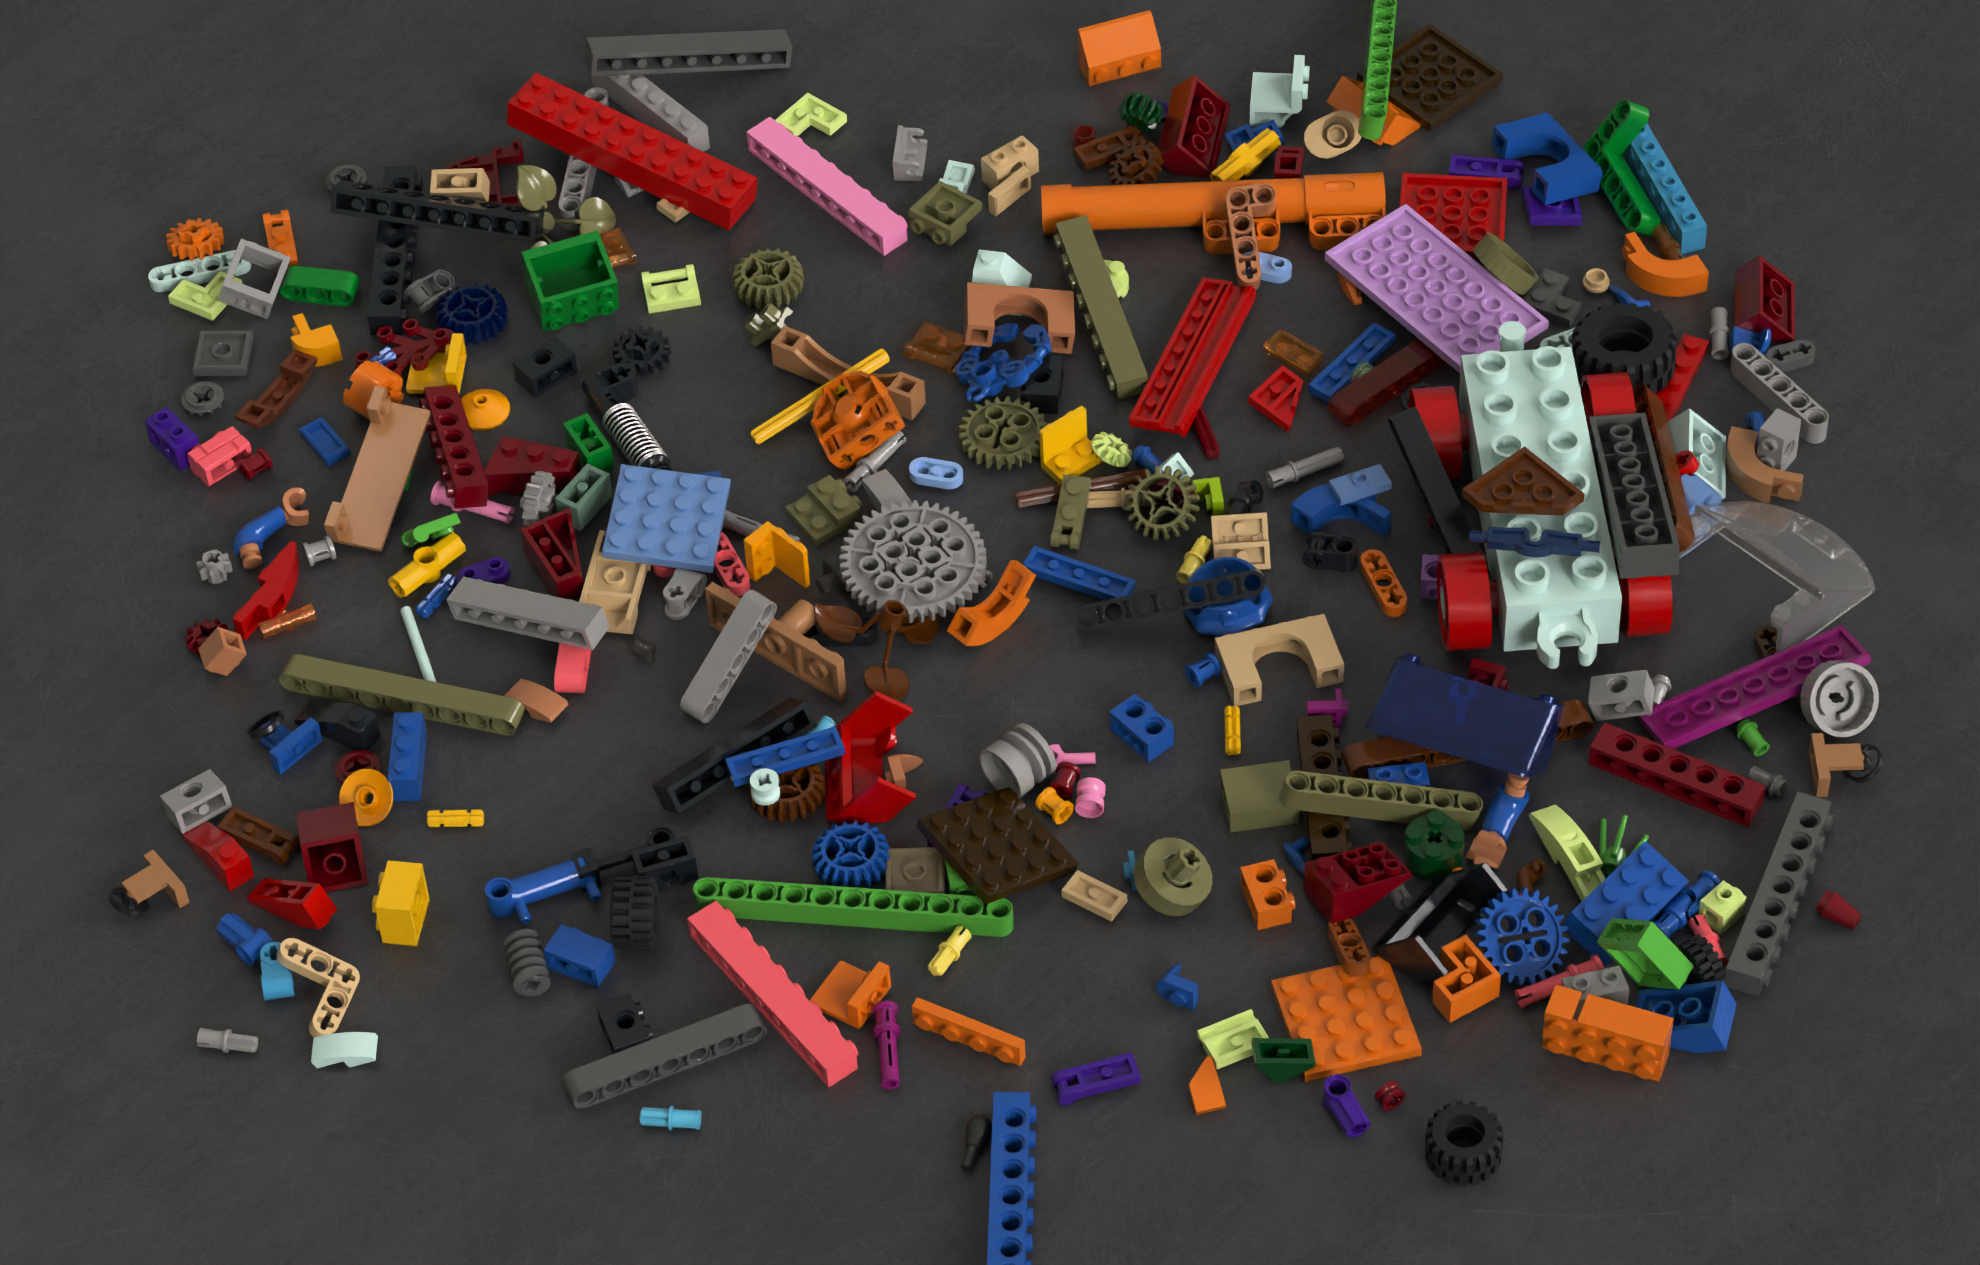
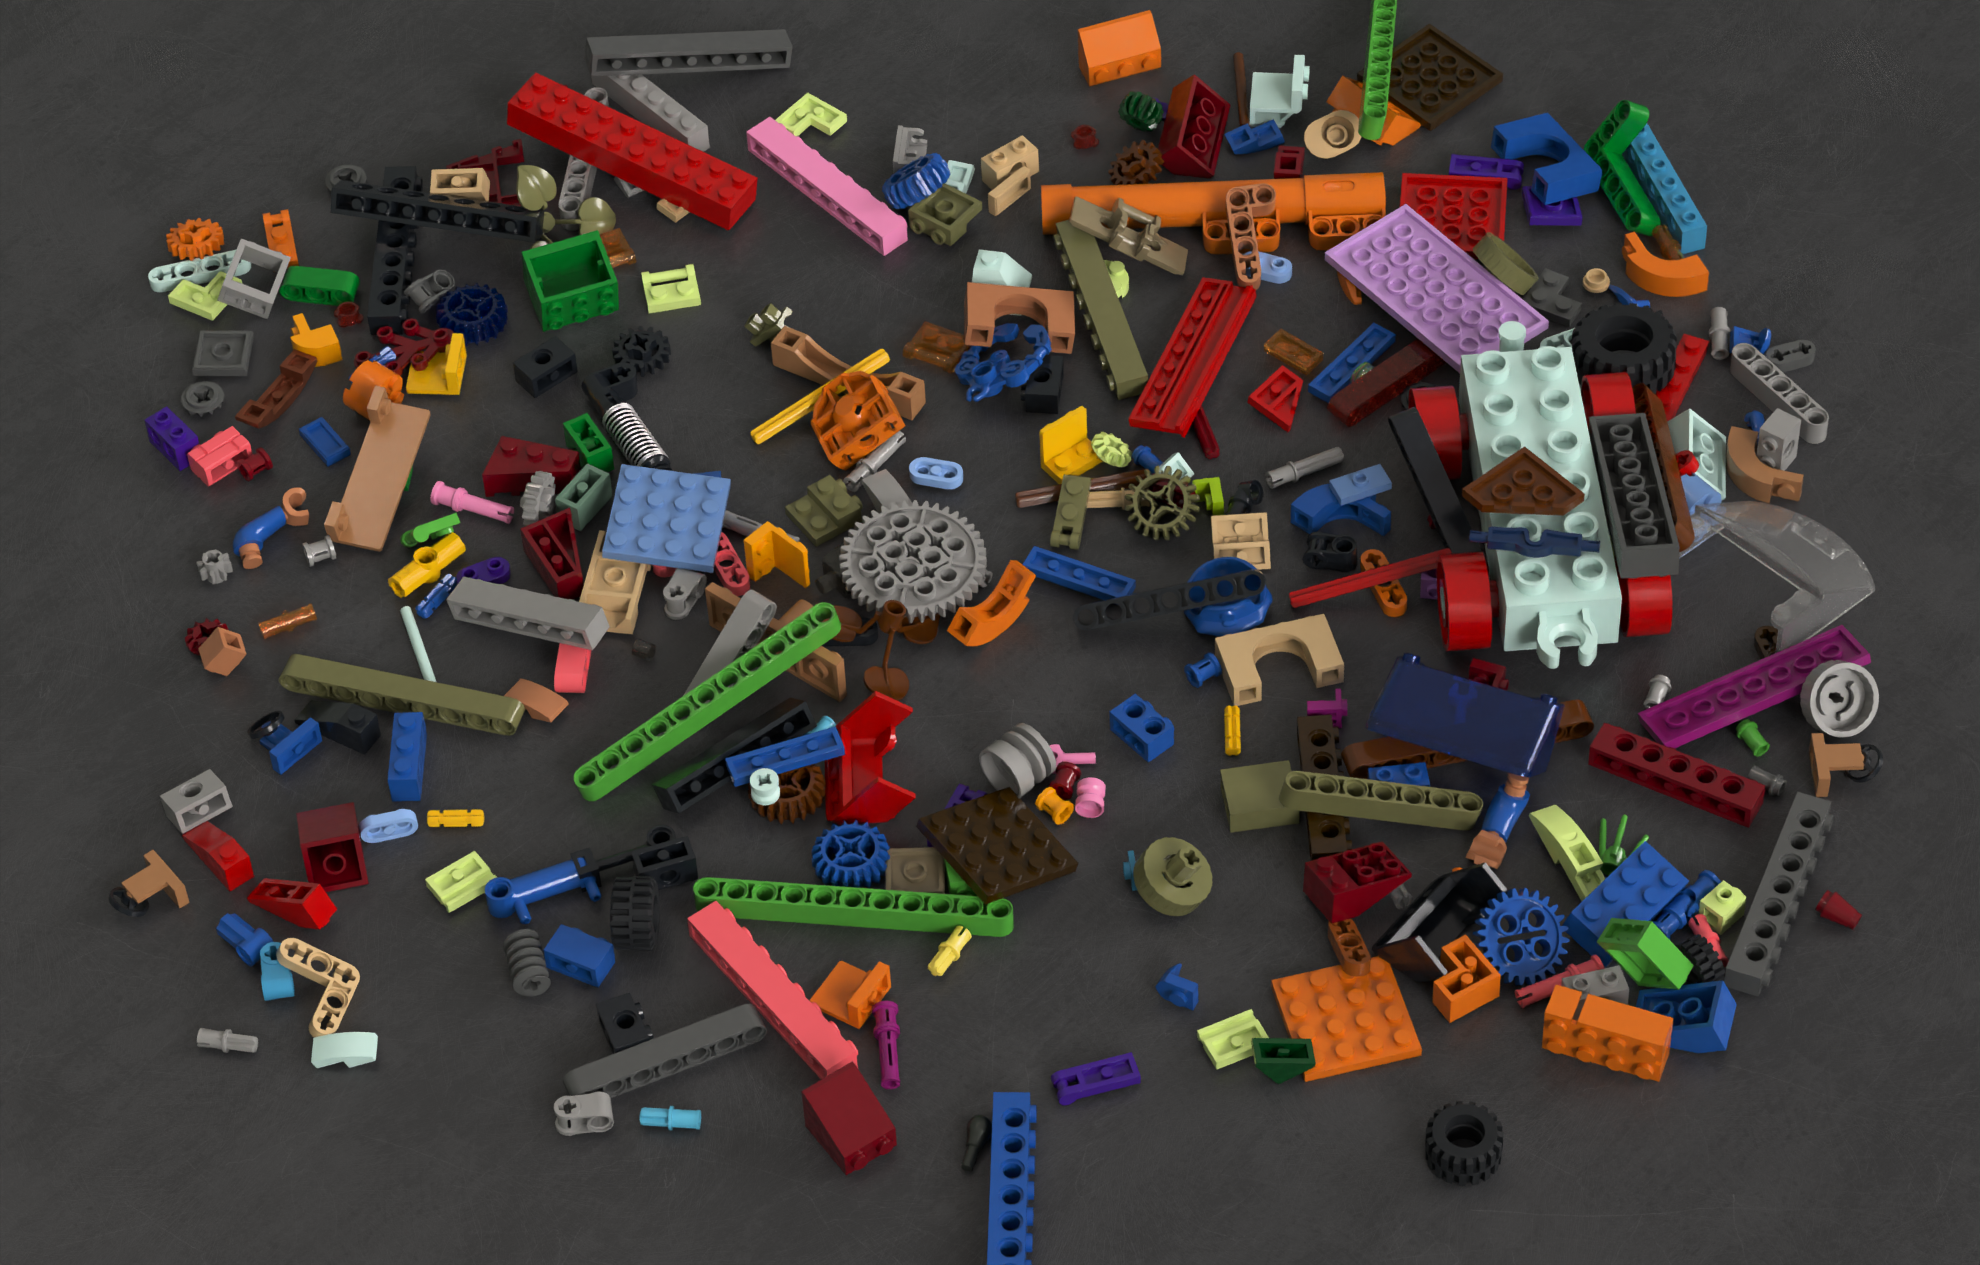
(259, 835): reddish brown plate -> none
(276, 589): red slope -> none
(348, 314): none -> clear red plate
(358, 788): light orange dish -> none
(362, 758): dark red gear -> none
(388, 826): none -> light blue plate
(401, 903): yellow brick -> none
(454, 447): dark red brick -> none
(460, 881): none -> yellowish green plate
(485, 408): light orange dish -> none
(586, 1112): none -> light grey piece
(703, 713): none -> bright green beam
(768, 278): olive gear -> none
(848, 1119): none -> dark red slope
(898, 766): nougat plate -> none
(916, 181): none -> blue gear
(968, 1031): orange plate -> none
(1017, 435): olive gear -> none
(1094, 895): tan plate -> none
(1105, 148): reddish brown plate -> none
(1132, 243): none -> dark tan piece
(1194, 559): light yellow axle -> none
(1206, 1089): orange slope -> none
(1241, 89): none -> reddish brown bar
(1247, 157): yellow piece -> none
(1266, 894): orange brick -> none
(1293, 852): blue bar -> none
(1345, 1106): dark purple piece -> none
(1366, 579): none -> red axle
(1390, 1095): dark red bush -> none
(1433, 845): dark green brick -> none
(1530, 874): reddish brown arm -> none
(1621, 695): light grey brick -> none
(1765, 300): dark red slope -> none

